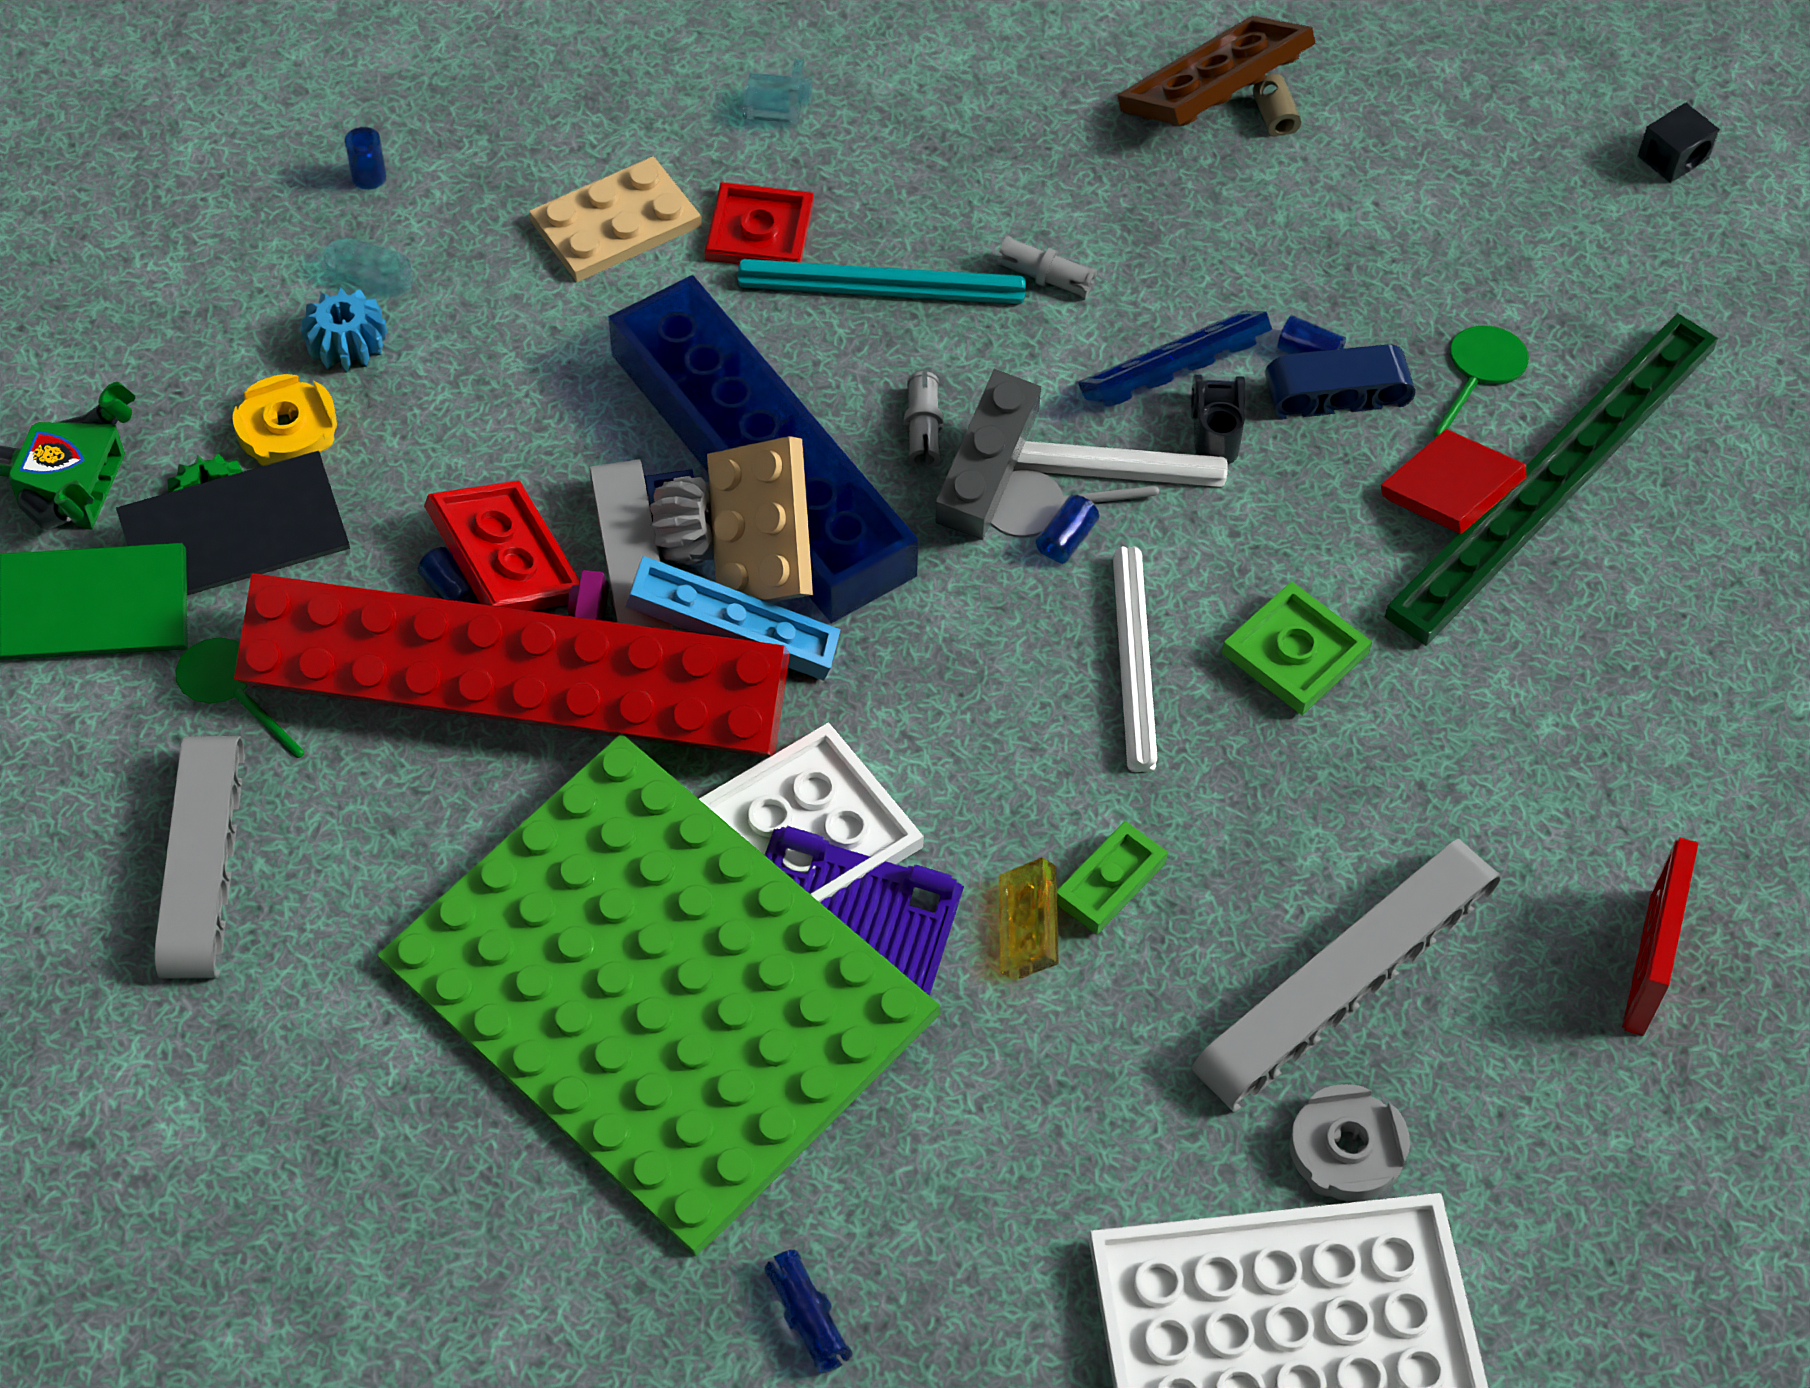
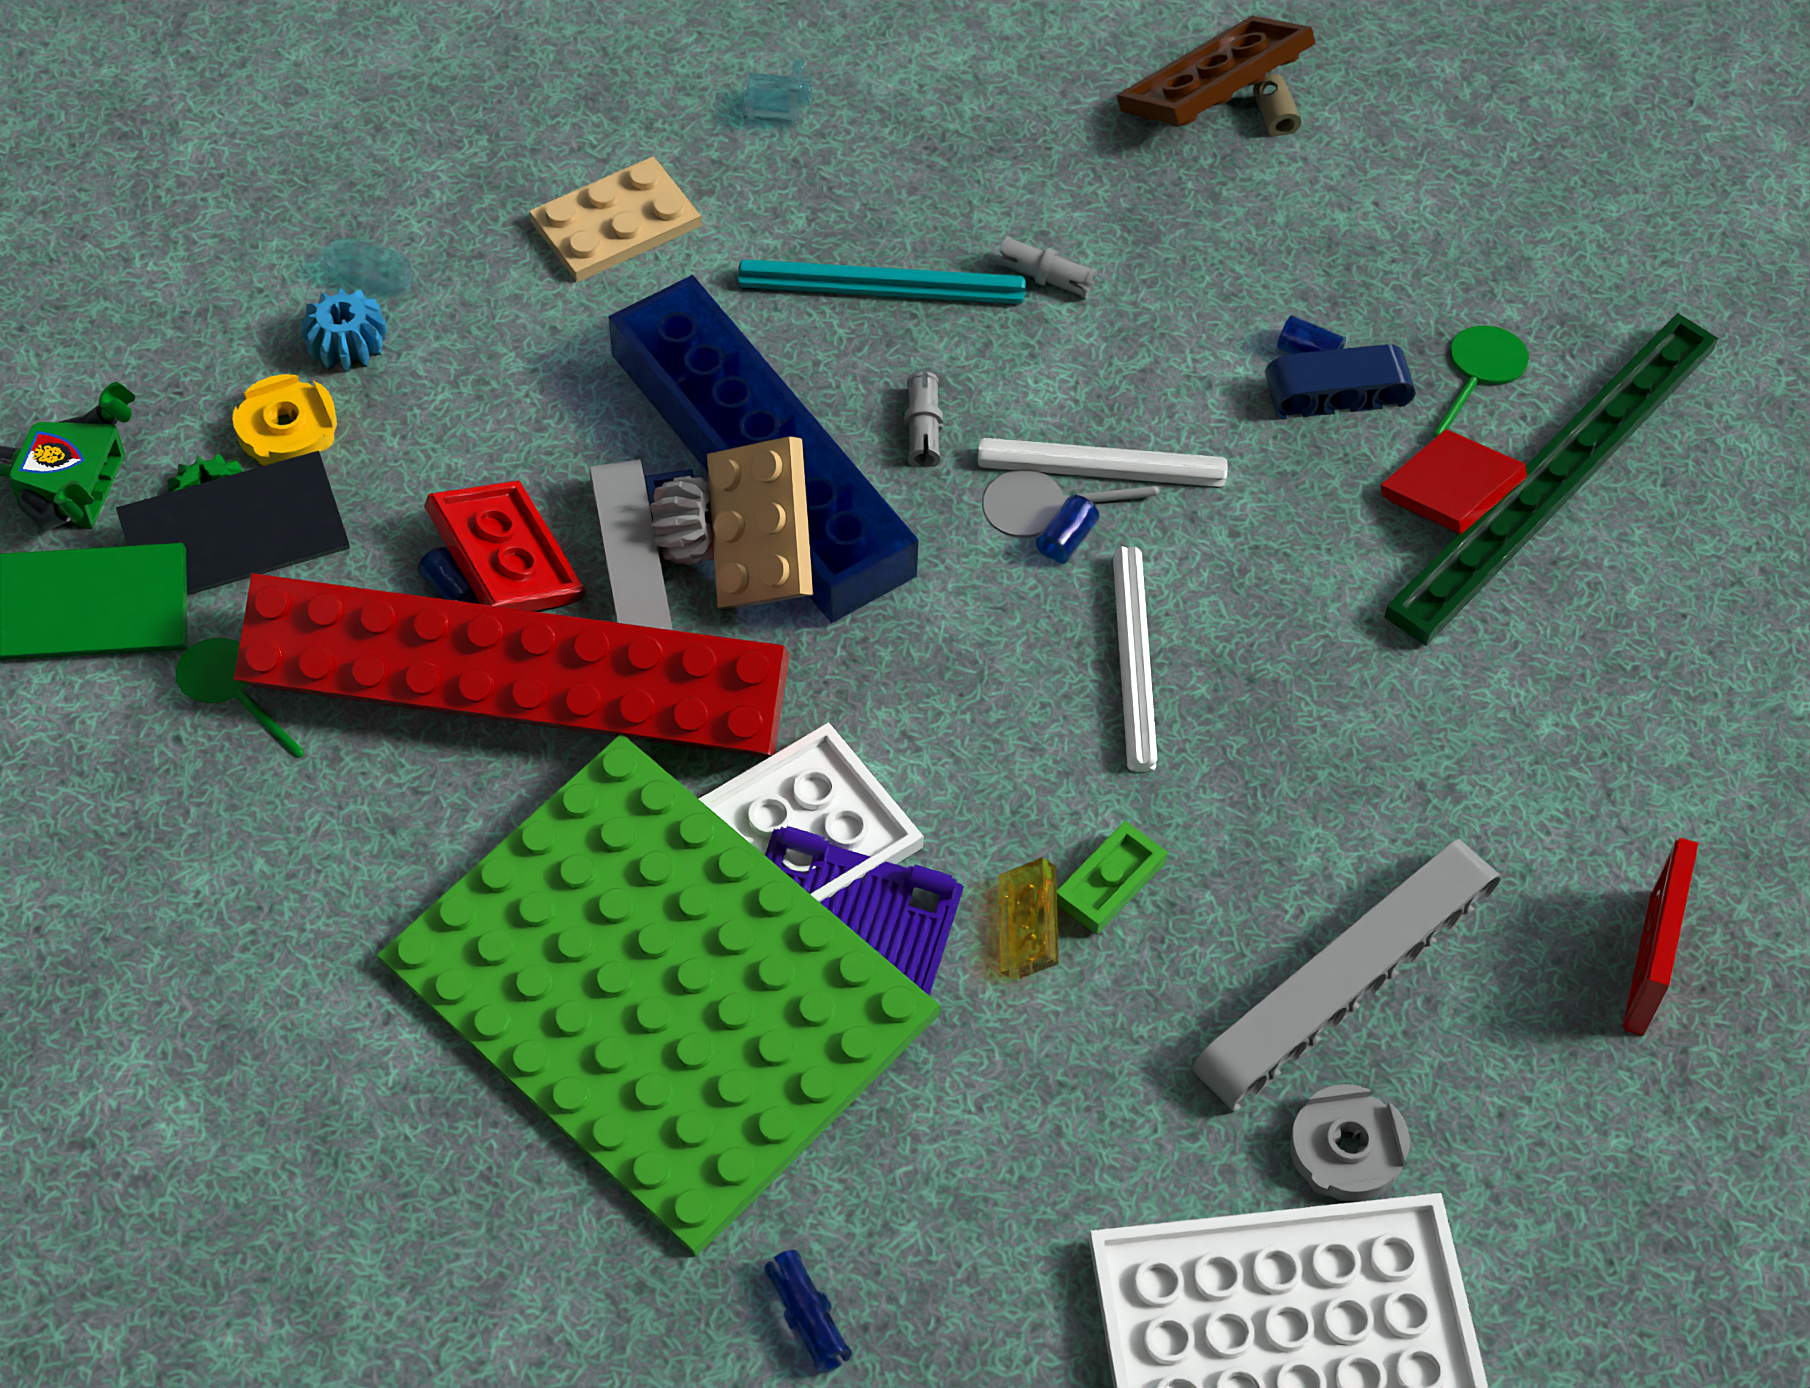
(197, 857): light grey beam -> none
(365, 158): clear blue piece -> none
(590, 597): magenta plate -> none
(725, 612): dark azure plate -> none
(758, 224): red tile -> none
(988, 454): dark grey brick -> none
(1190, 351): clear blue plate -> none
(1218, 416): black piece -> none
(1296, 647): bright green plate -> none
(1678, 142): black brick -> none

